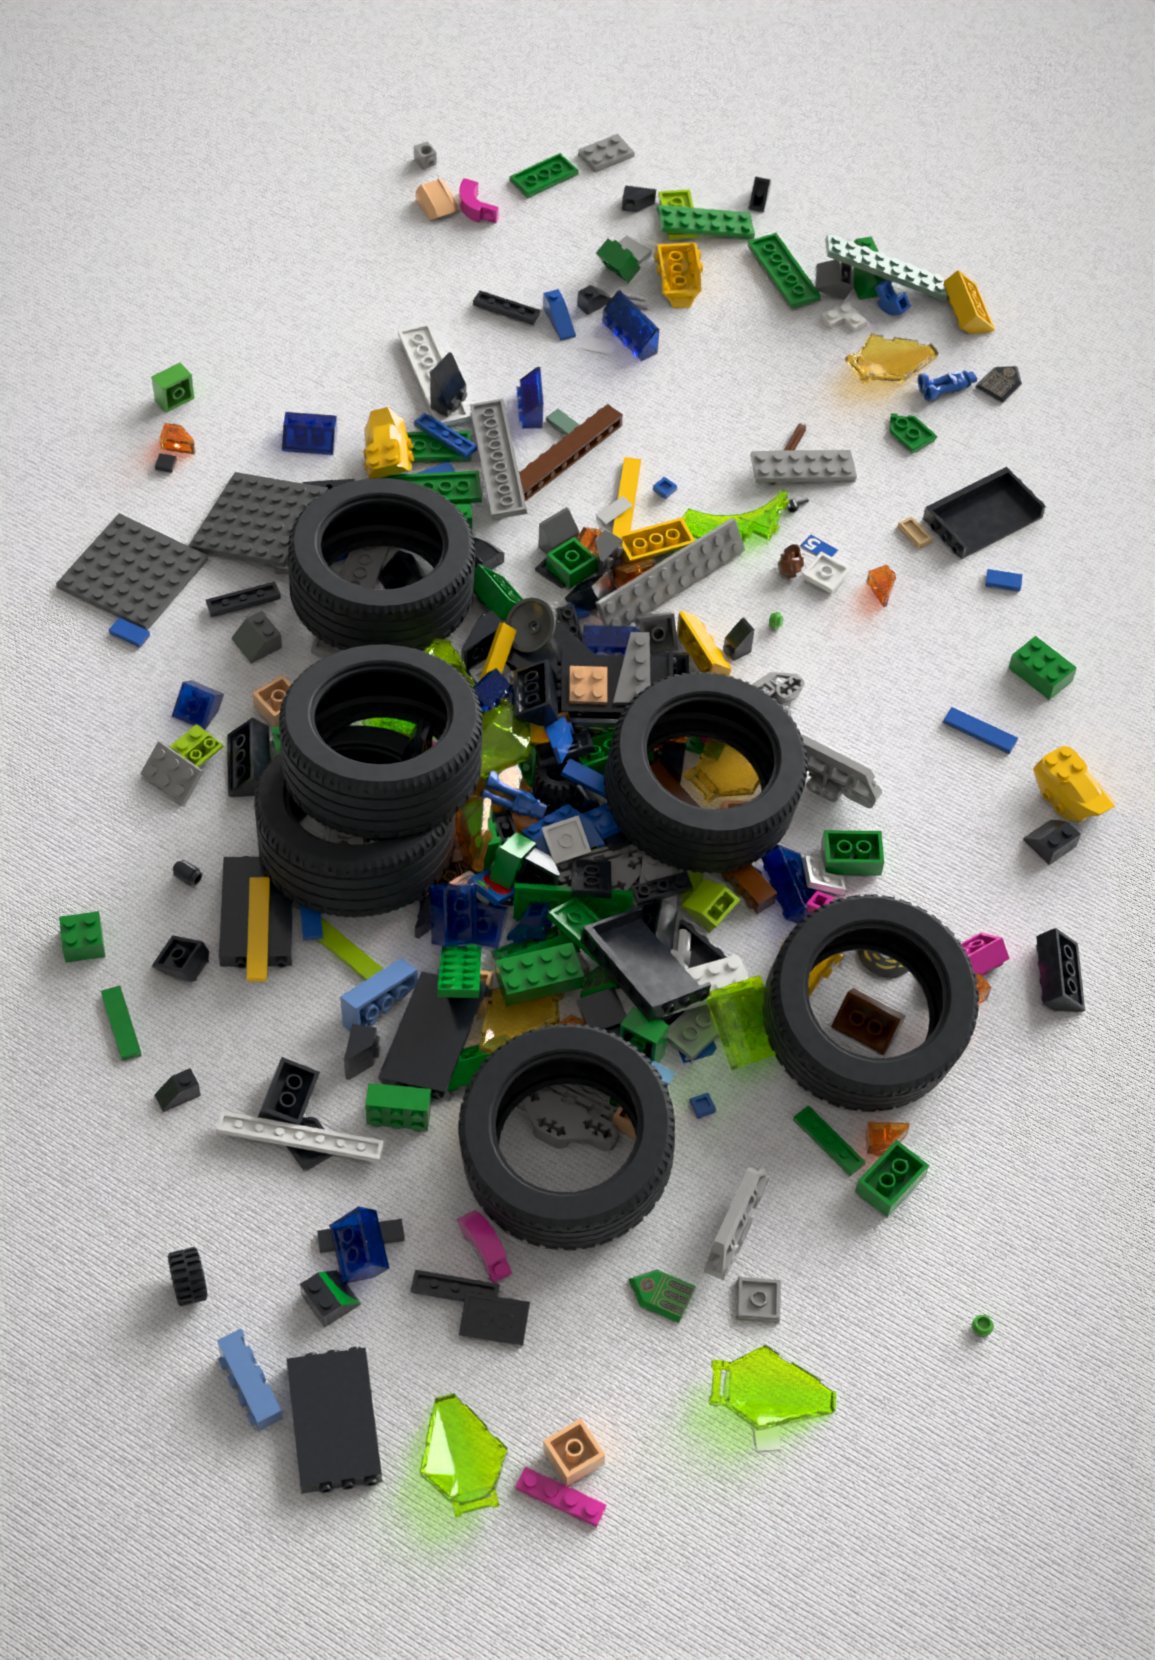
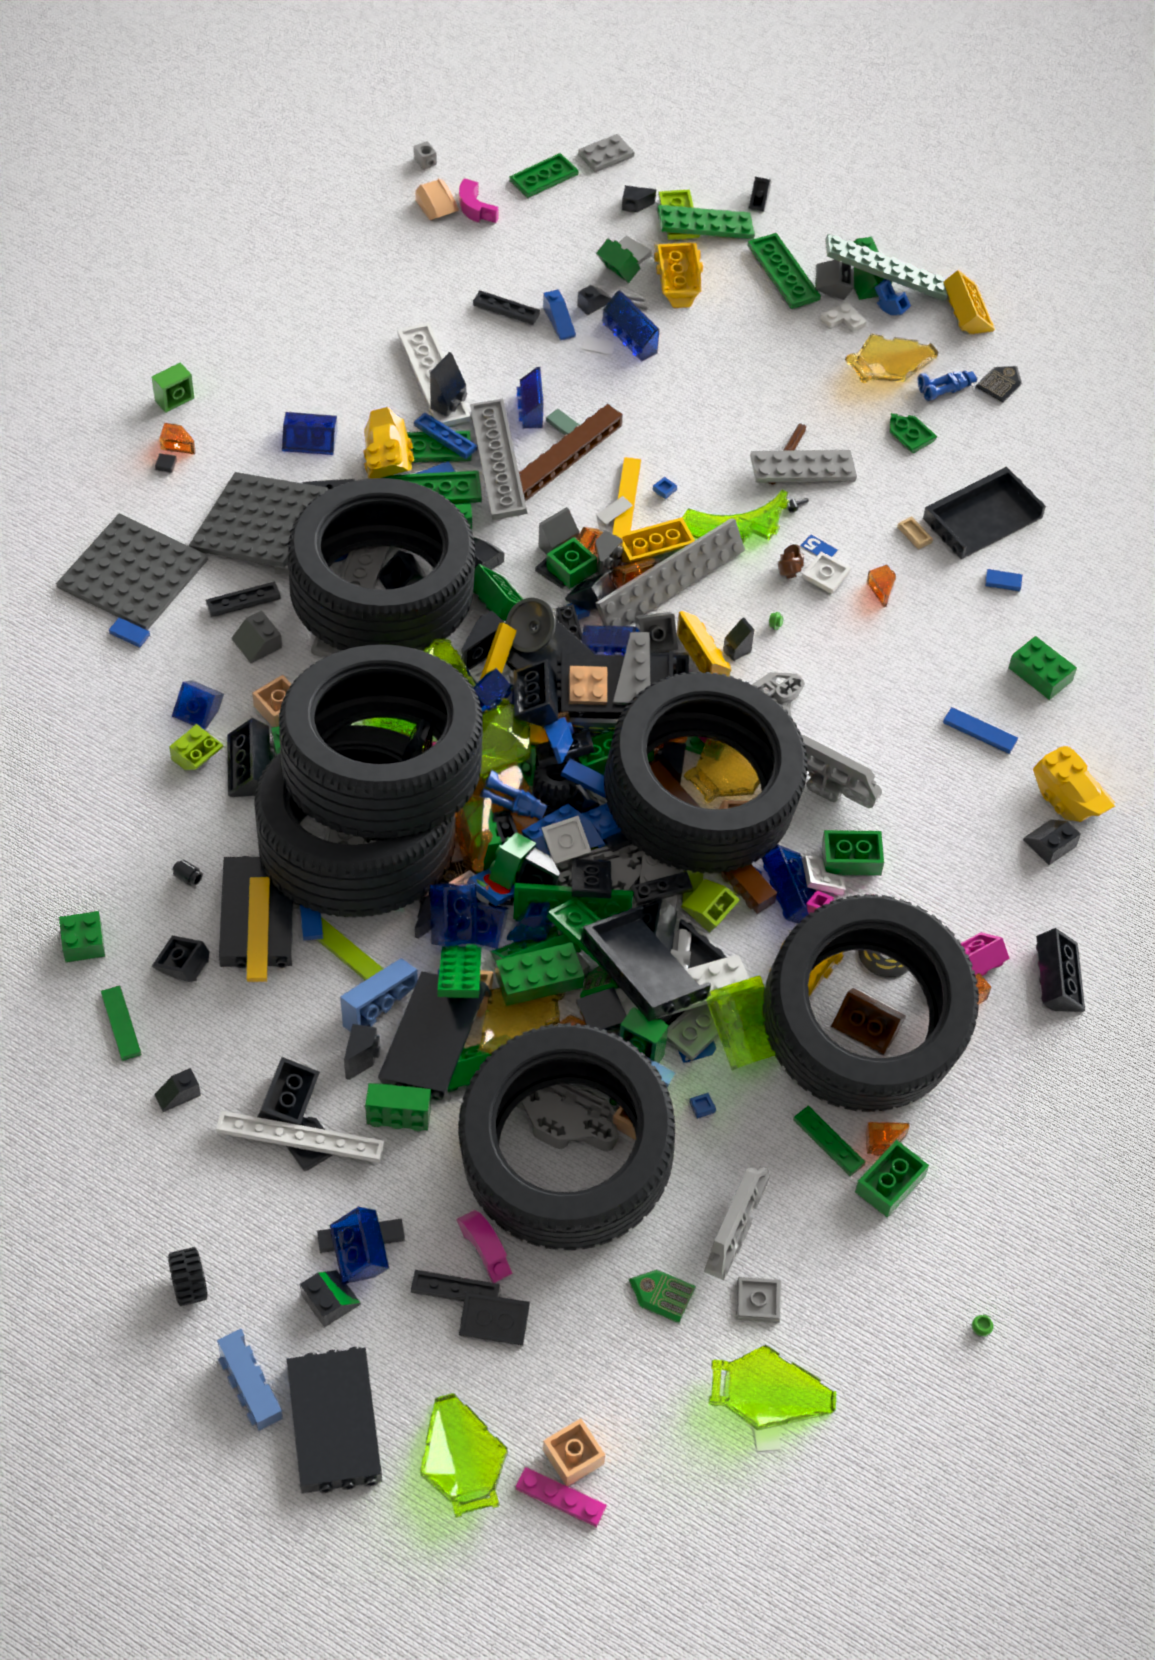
(172, 772): light grey plate -> none

